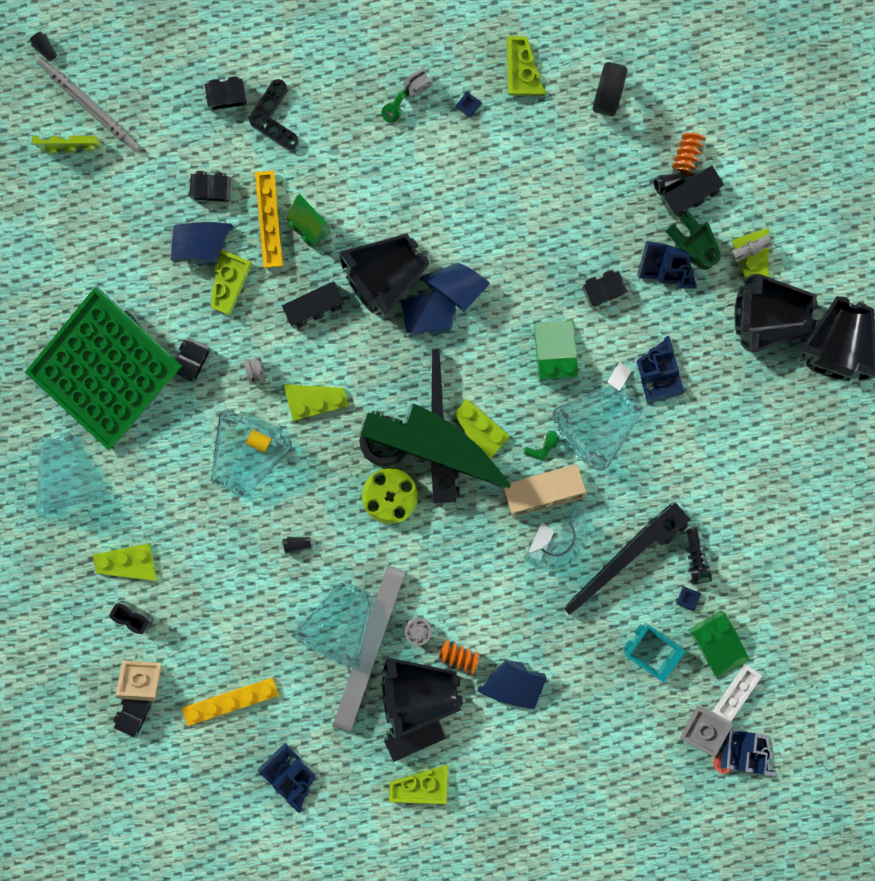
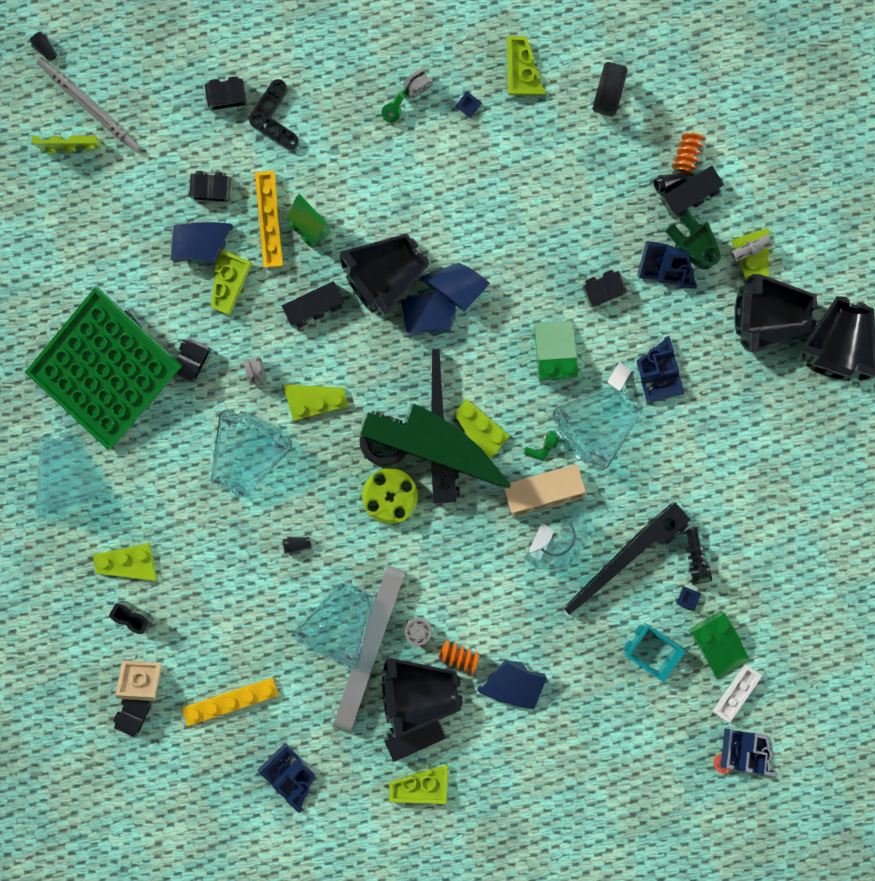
(258, 441): yellow piece -> none
(706, 730): light grey plate -> none

